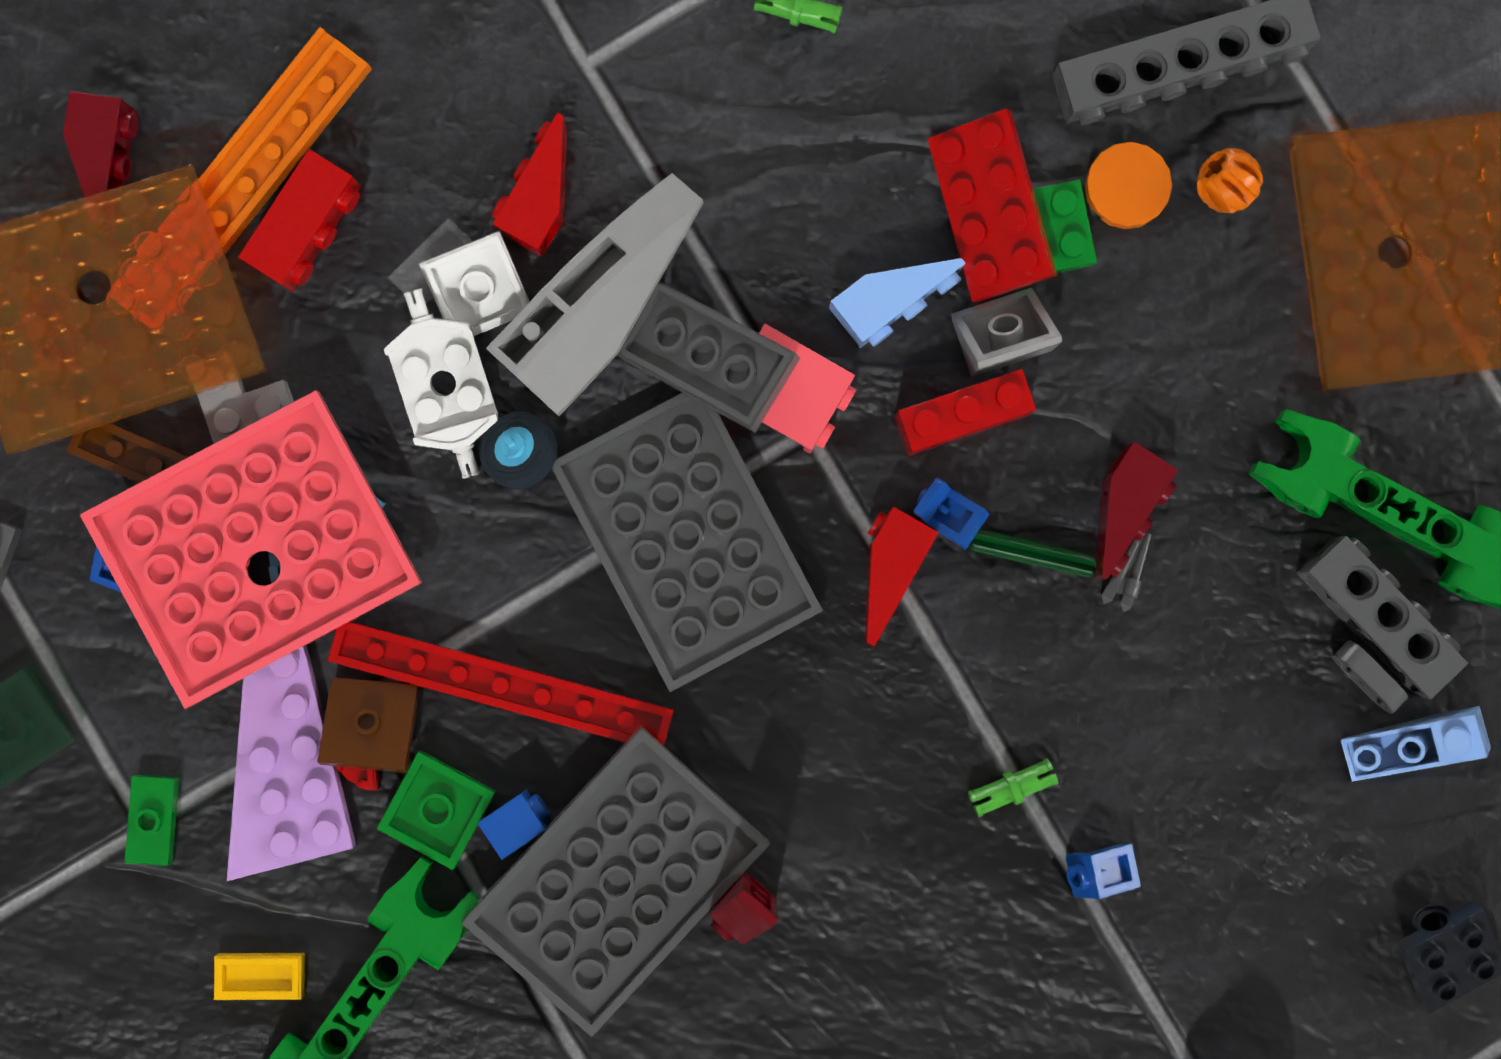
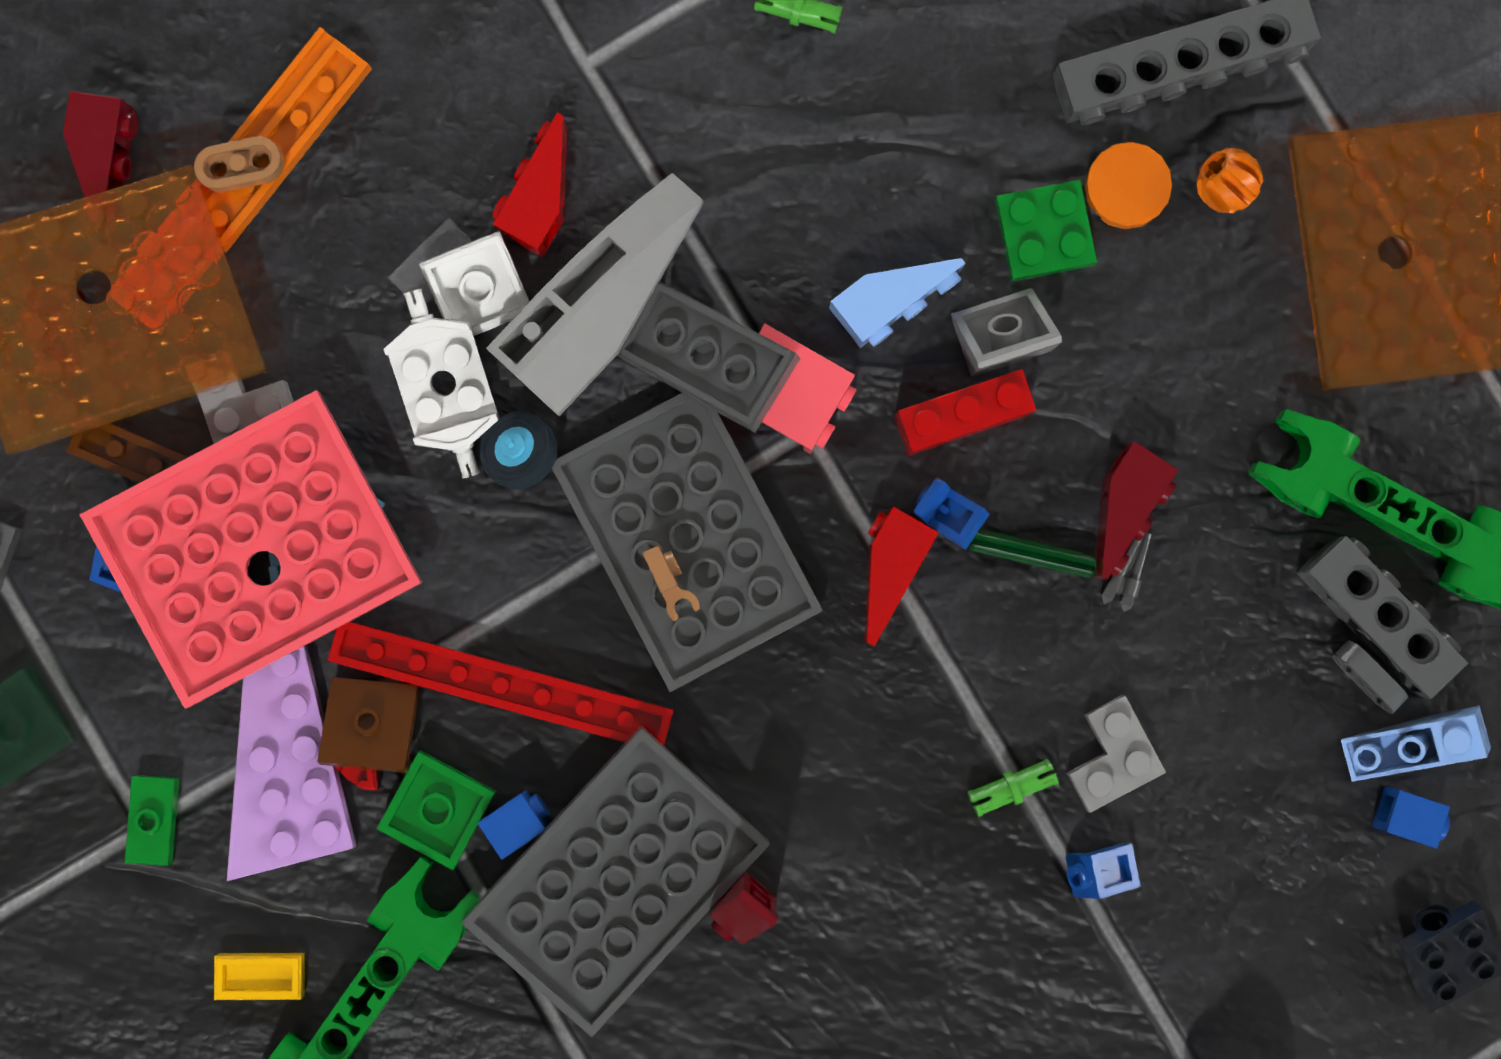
(241, 164): none -> medium nougat plate
(301, 221): red brick -> none
(664, 570): none -> medium nougat plate
(992, 206): red plate -> none
(1126, 759): none -> light grey plate
(1412, 817): none -> blue brick

